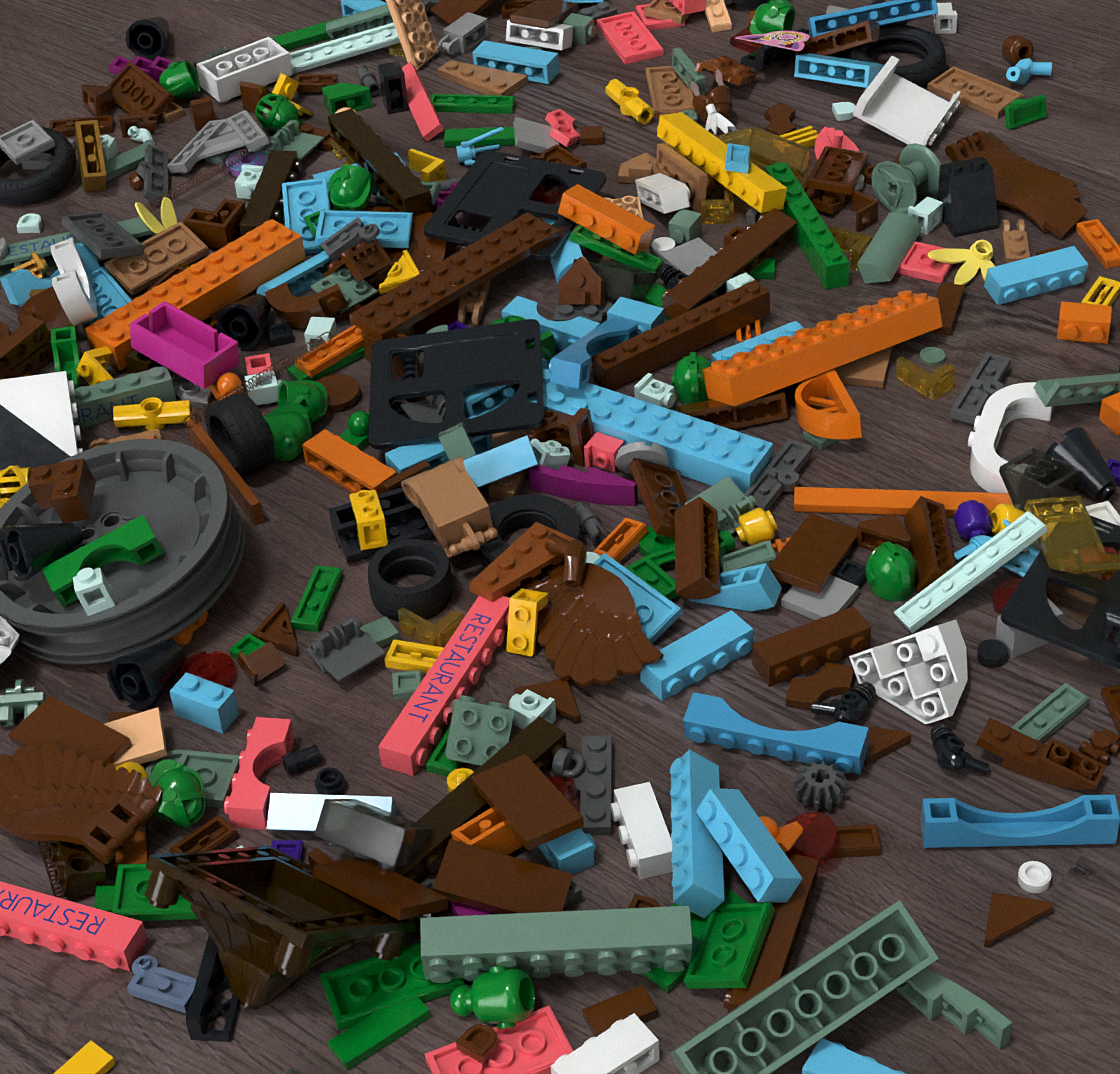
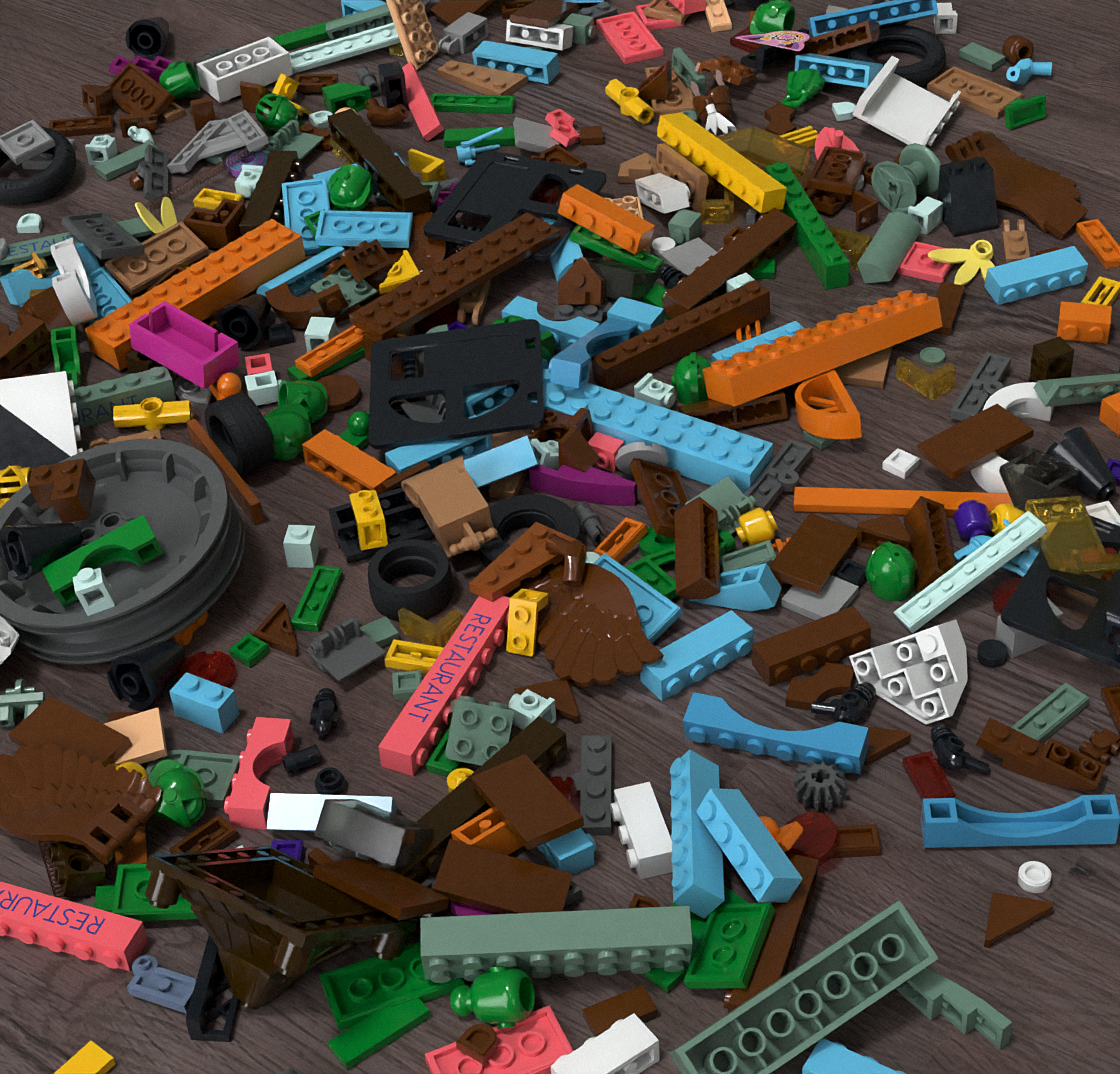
(90, 155): pearl gold brick -> none
(93, 365): yellow bracket -> none
(212, 198): none -> yellow tile
(252, 379): reddish brown piece -> none
(261, 663): reddish brown bracket -> none
(301, 546): none -> light aqua brick
(320, 119): none -> light aqua tile
(324, 712): none -> black piece
(348, 237): dark grey hinge -> none
(385, 116): none -> reddish brown arm
(457, 442): sand green brick -> none
(564, 763): dark grey tile -> none
(576, 451): none -> reddish brown slope
(658, 84): none -> reddish brown slope
(737, 158): medium azure tile -> none
(802, 87): none -> green piece
(901, 463): none -> white tile
(927, 776): none -> clear red tile
(974, 441): none -> reddish brown tile
(982, 56): none -> sand green tile
(1051, 360): none -> dark brown brick

